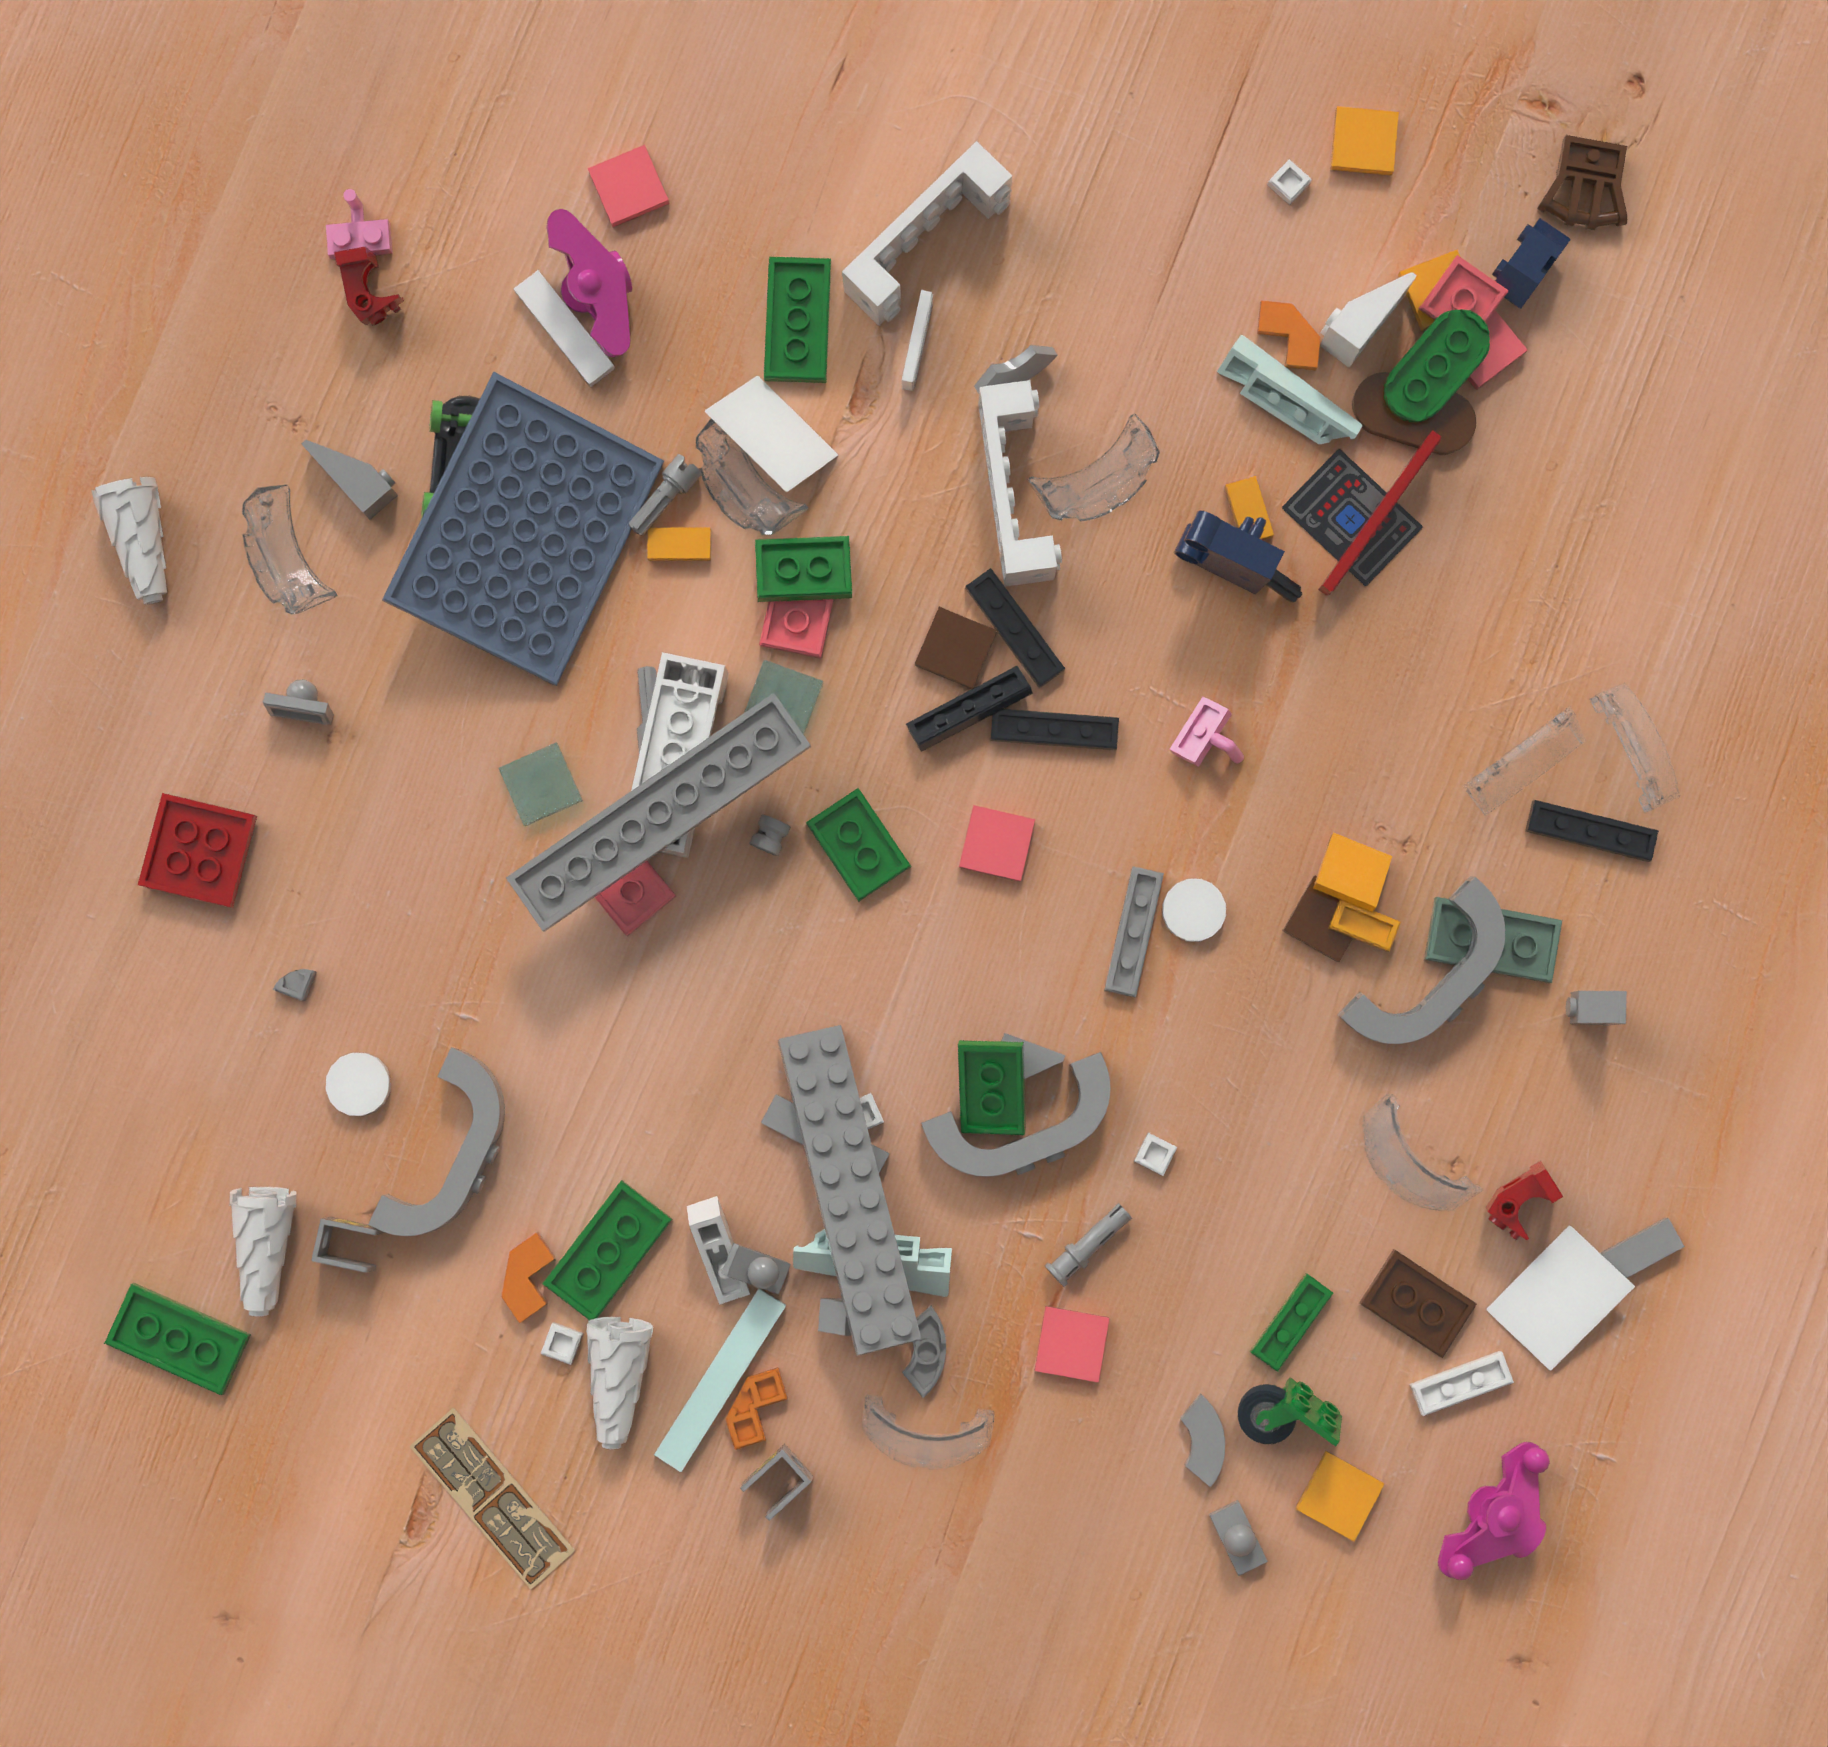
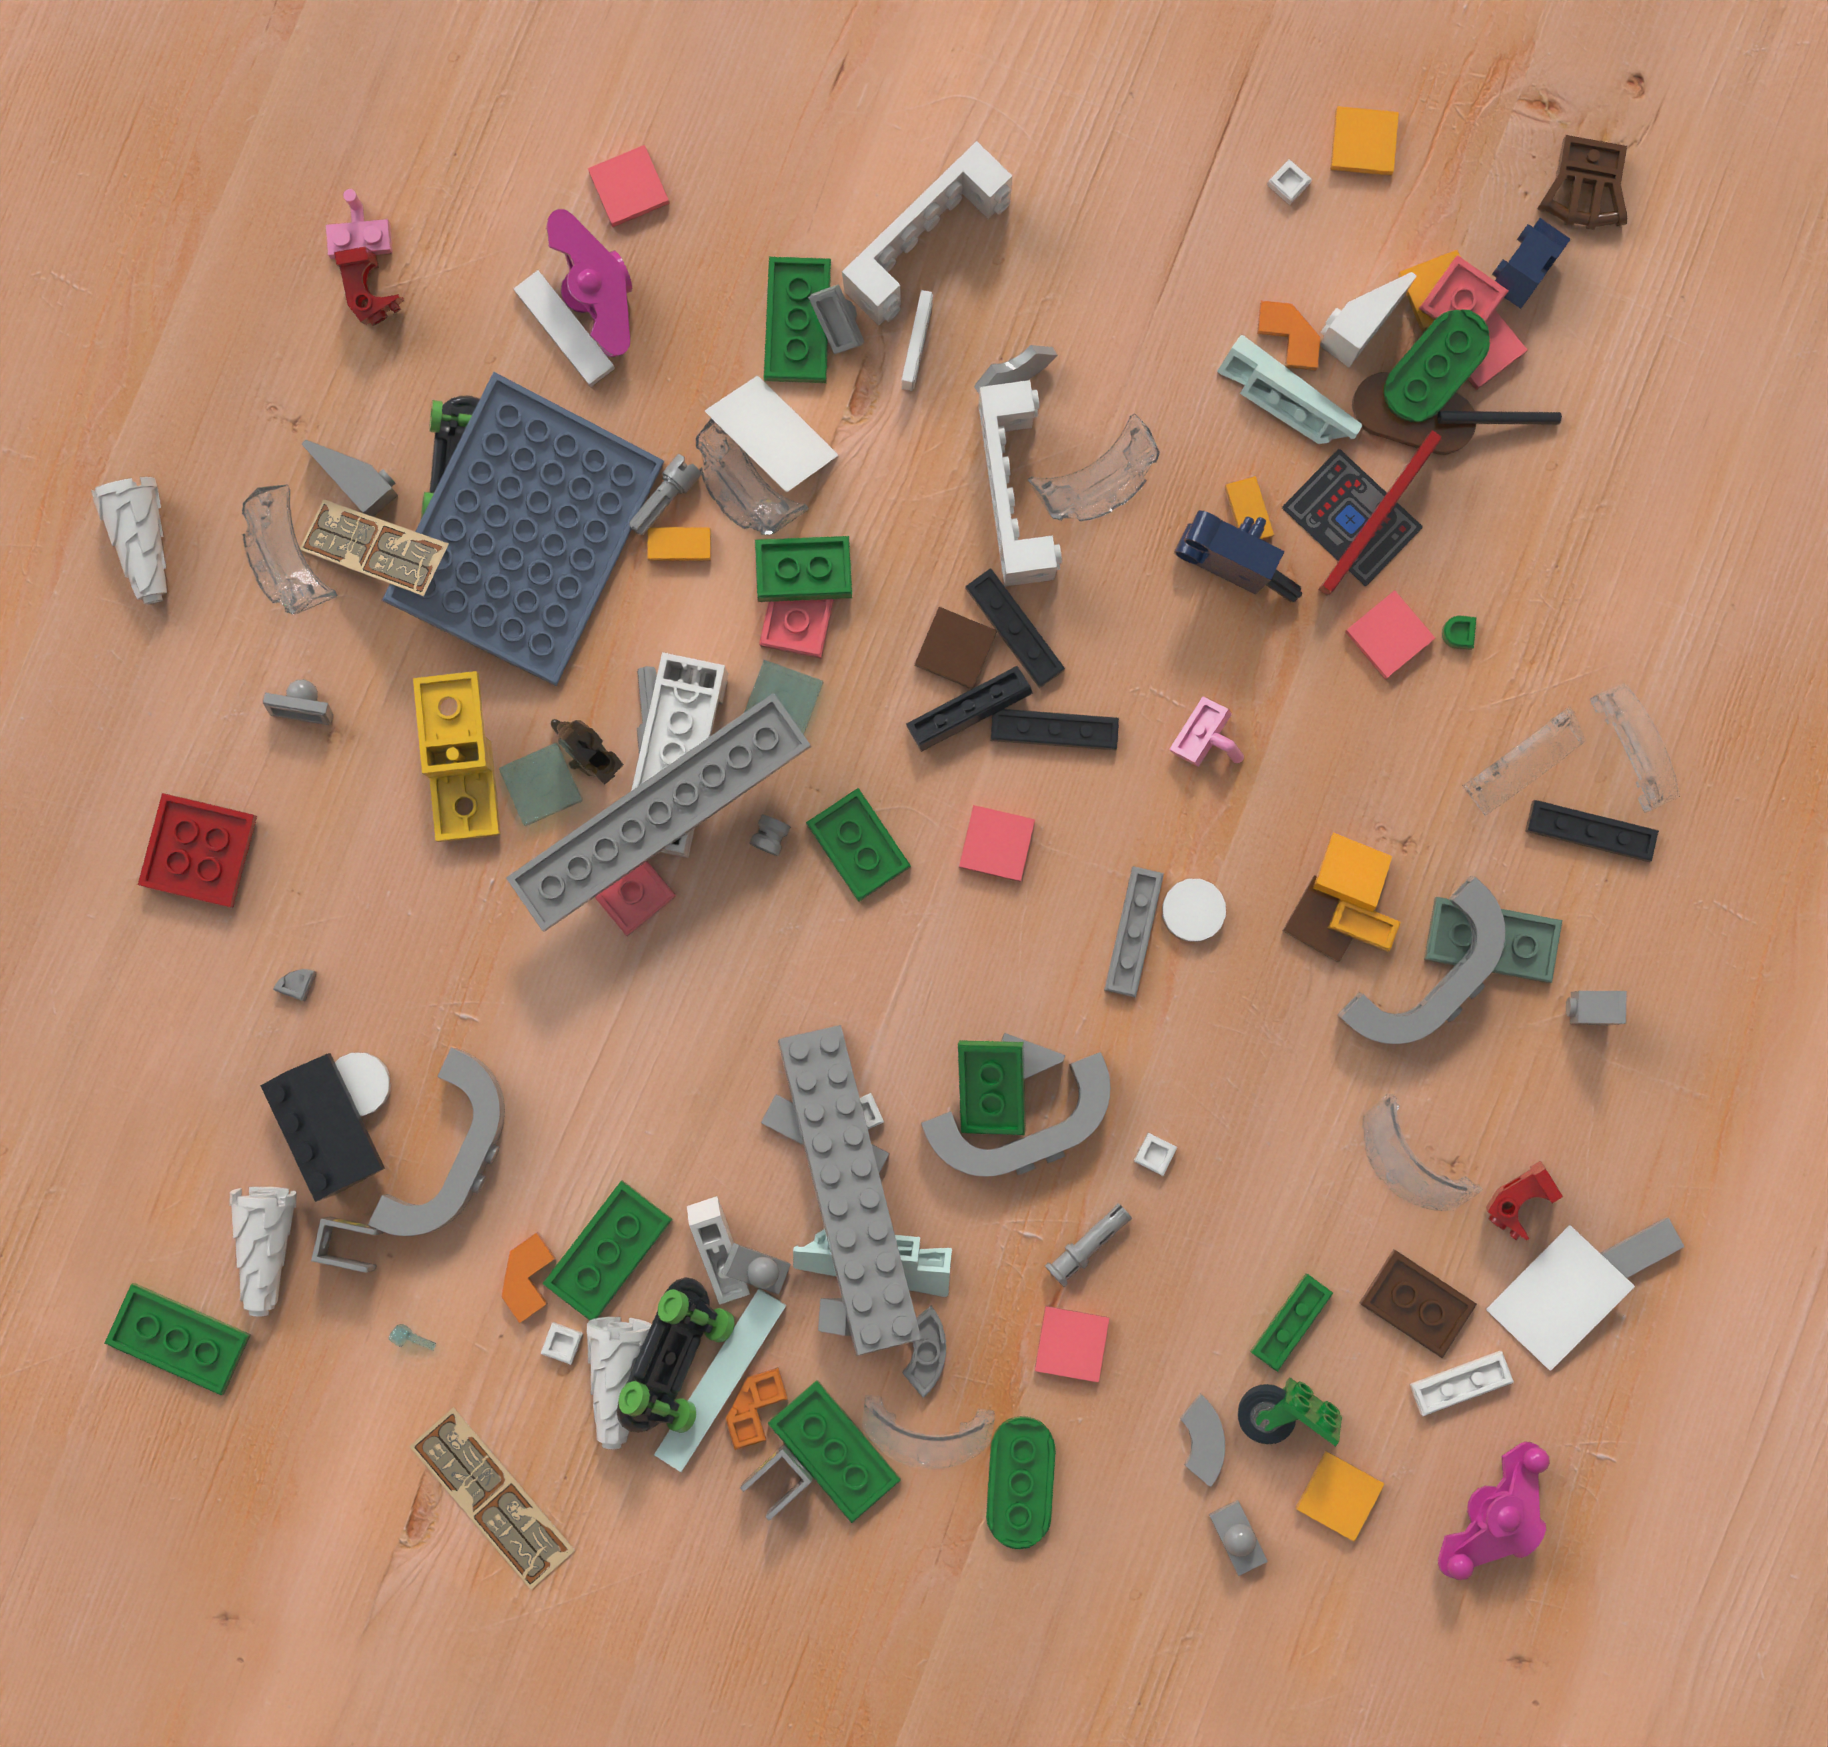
(322, 1127): none -> black slope
(374, 547): none -> sticker
(402, 1333): none -> clear light blue hand
(456, 756): none -> yellow bracket
(586, 750): none -> dark brown animal
(667, 1356): none -> black piece
(834, 1451): none -> green tile
(837, 318): none -> light grey tile
(1020, 1482): none -> green tile
(1390, 634): none -> coral tile
(1460, 632): none -> green tile
(1496, 417): none -> black bar

